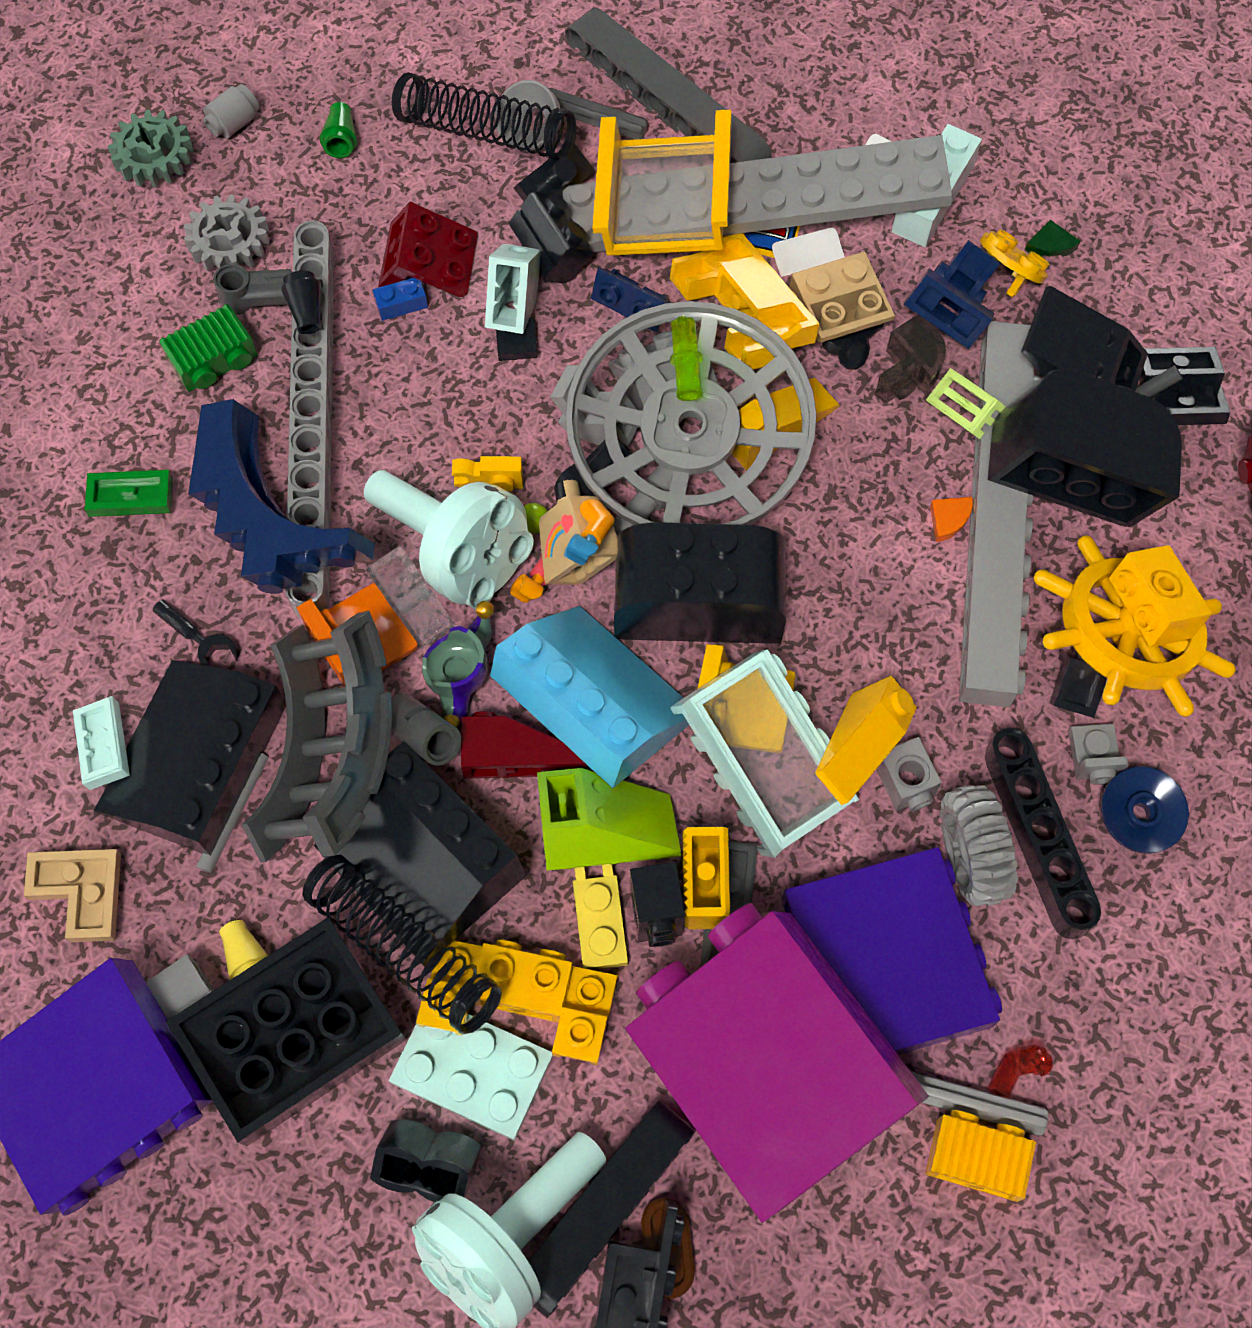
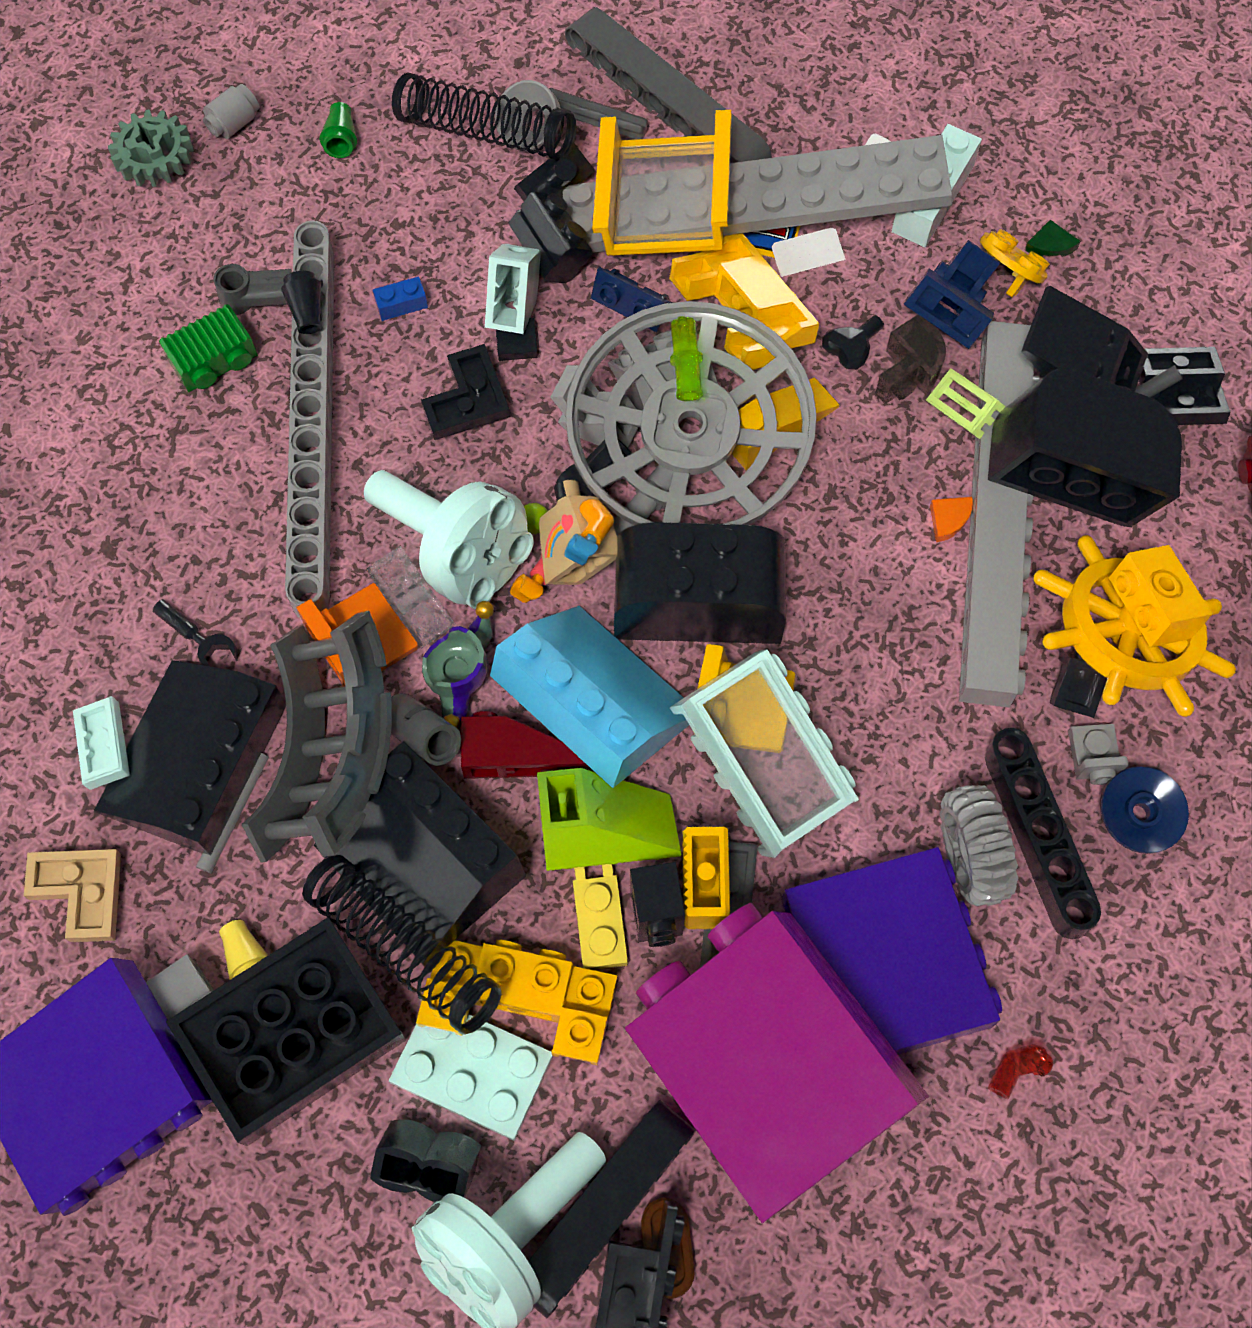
(128, 493): green plate -> none
(226, 233): light grey gear -> none
(231, 482): dark blue arch -> none
(429, 250): dark red bracket -> none
(474, 401): none -> black plate
(494, 470): yellow plate -> none
(842, 296): tan slope -> none
(865, 736): yellow slope -> none
(912, 758): light grey brick -> none
(980, 1156): yellow brick -> none
(983, 1104): light grey axle -> none

